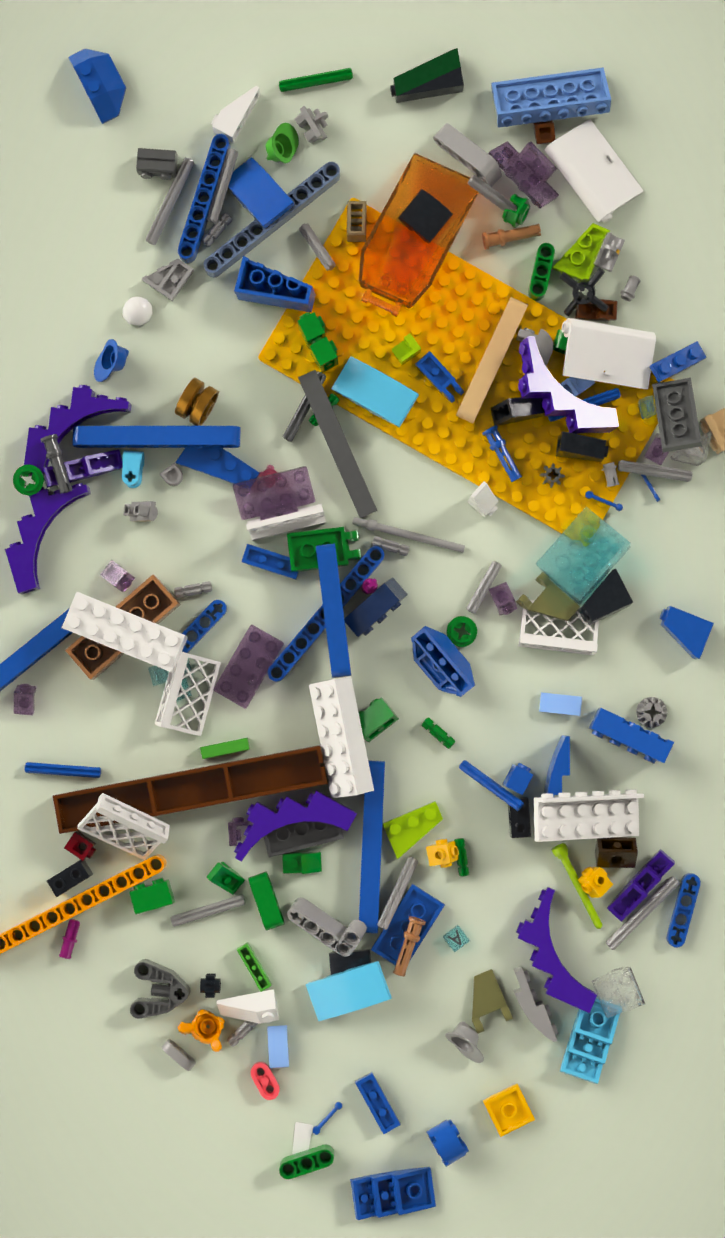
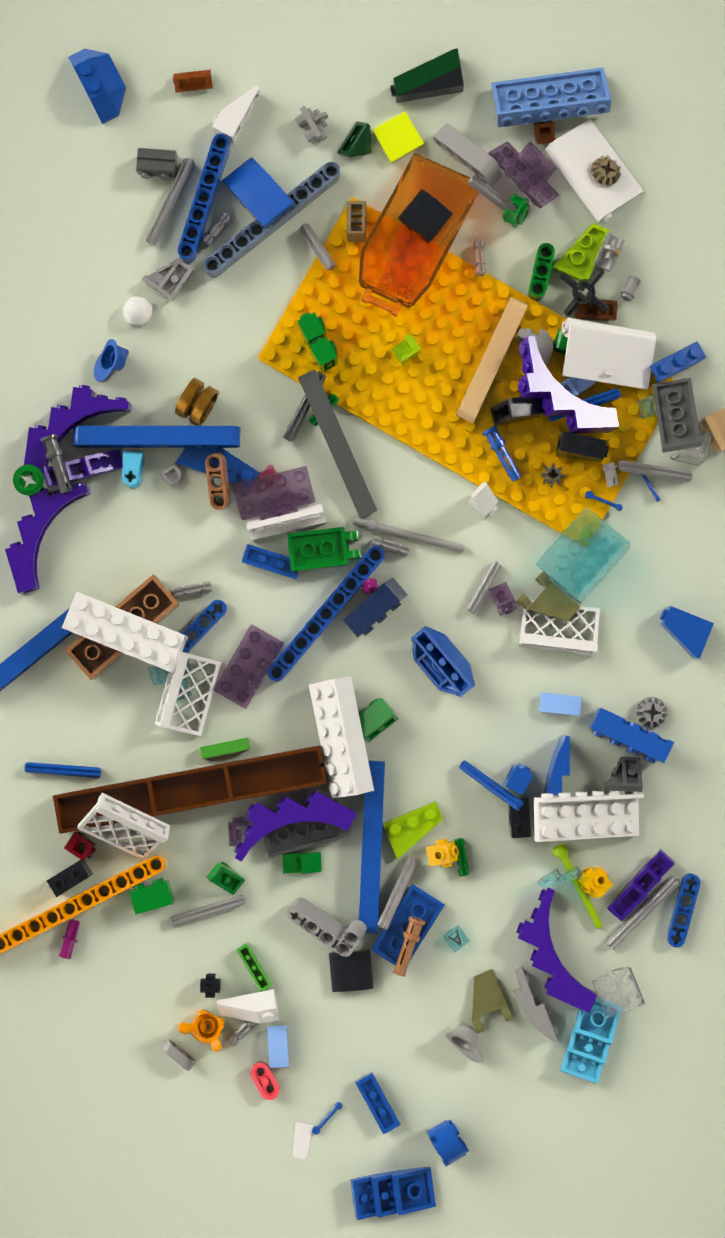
(24, 699): clear purple bracket -> none
(117, 576): bracket -> none
(141, 511): light grey hips -> none
(161, 974): dark grey connector -> none
(192, 81): none -> dark orange hinge
(214, 489): none -> medium nougat beam
(222, 185): light grey axle -> none
(266, 901): green beam -> none
(272, 288): blue wedge -> none
(282, 144): bright green piece -> none
(301, 1169): green beam -> none
(315, 79): green axle -> none
(333, 610): blue beam -> none
(348, 991): medium azure slope -> none
(357, 142): none -> dark green slope
(375, 391): medium azure slope -> none
(398, 137): none -> neon yellow tile
(438, 375): blue hinge -> none
(438, 733): green axle -> none
(469, 626): green gear -> none
(479, 258): none -> light grey axle
(502, 237): medium nougat pin -> none
(508, 1110): yellow plate -> none
(555, 878): none -> clear light blue slope
(599, 174): none -> dark tan gear
(607, 599): black slope -> none
(616, 852): dark brown brick -> none
(626, 776): none -> dark grey wing
(655, 451): clear purple bracket -> none

